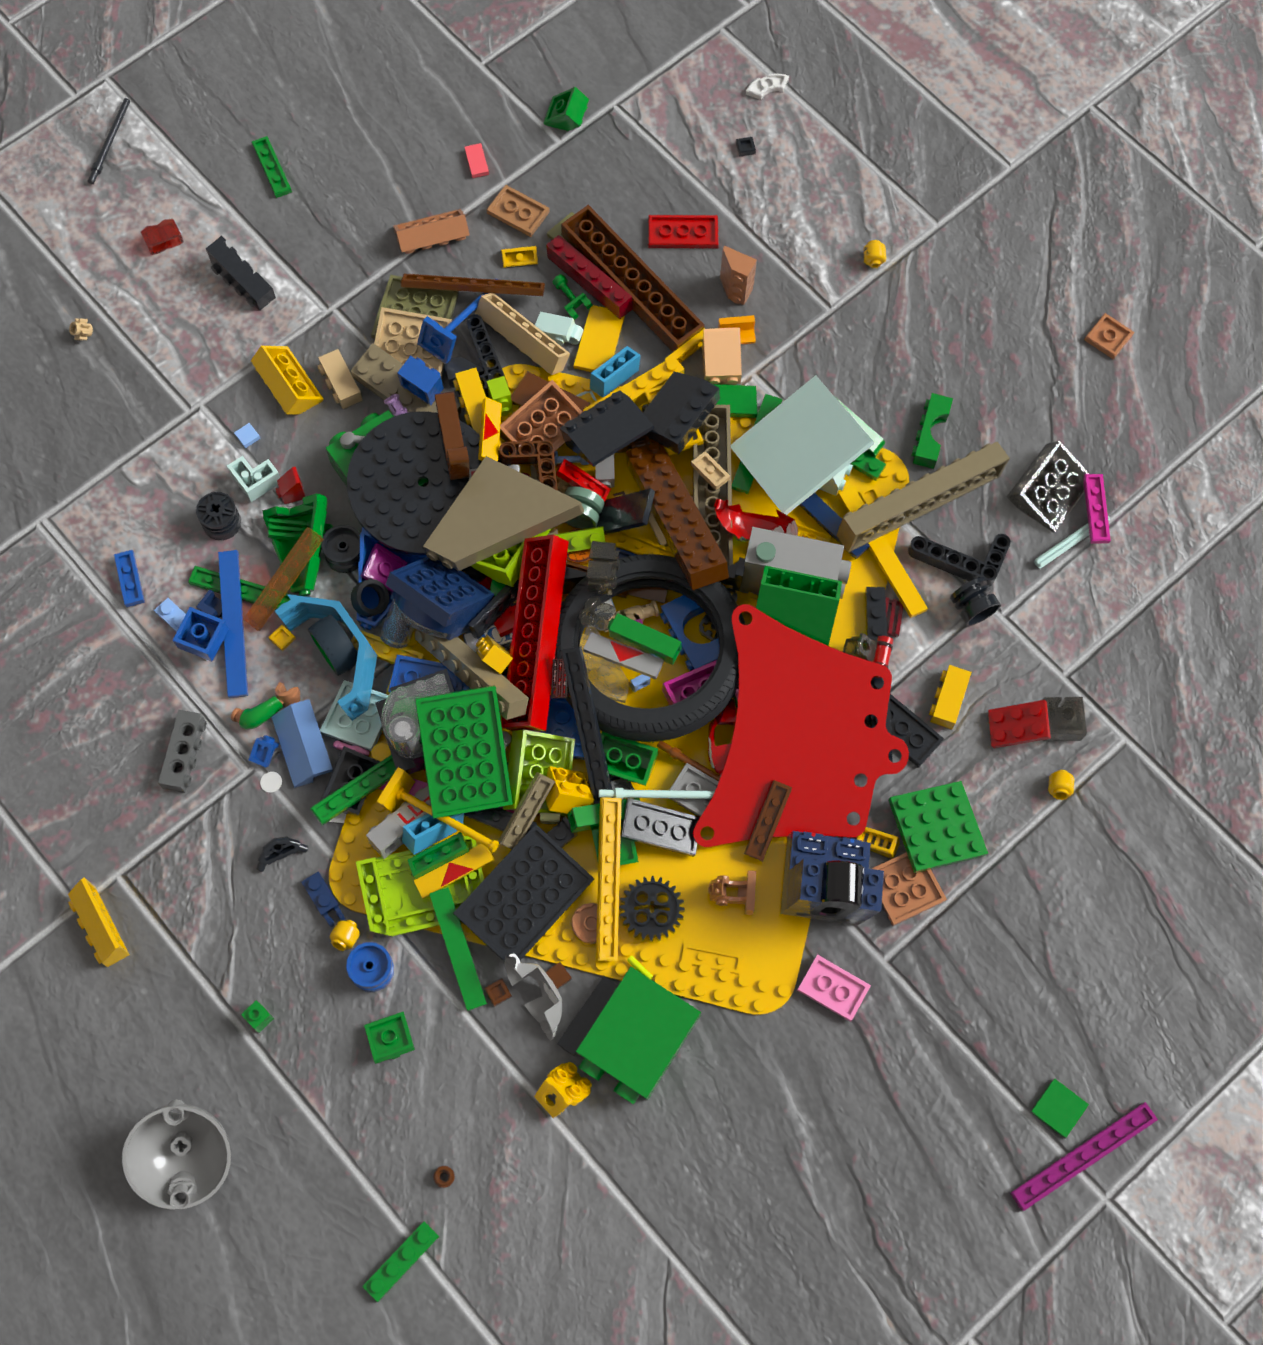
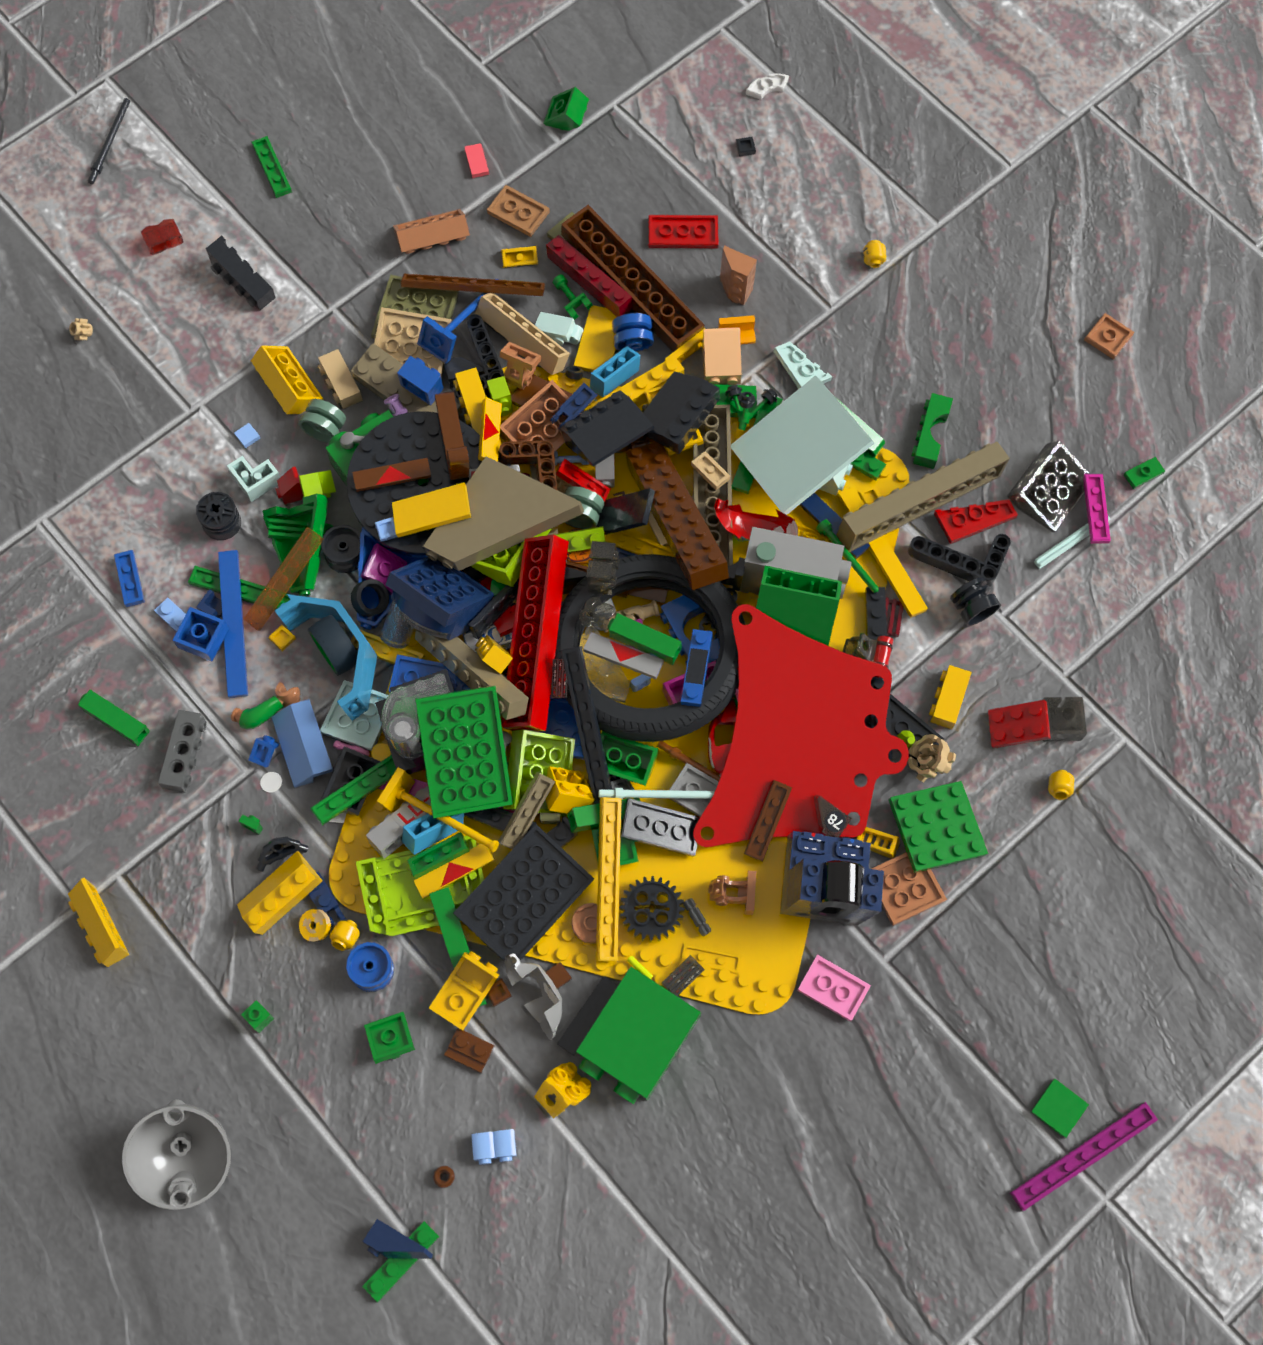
(113, 717): none -> green brick
(251, 823): none -> green plate
(278, 893): none -> yellow slope
(307, 921): none -> yellow piece
(318, 483): none -> lime brick
(322, 420): none -> sand green wheel
(386, 529): none -> light blue tile
(391, 474): none -> reddish brown tile
(393, 1244): none -> dark blue slope
(431, 510): none -> yellow tile
(464, 990): none -> yellow bracket
(469, 1050): none -> reddish brown plate
(494, 1146): none -> light blue brick
(519, 370): none -> nougat tile
(574, 372): none -> black tile
(575, 404): none -> dark blue hinge
(632, 331): none -> blue wheel
(683, 976): none -> clear smoke tile
(696, 668): none -> blue plate
(697, 917): none -> dark grey axle
(746, 401): none -> plant
(798, 366): none -> light aqua wing
(826, 529): none -> green piece
(830, 818): none -> clear smoke slope
(907, 737): none -> lime rock
(933, 757): none -> tan piece
(970, 520): none -> red wing
(1144, 472): none -> green plate

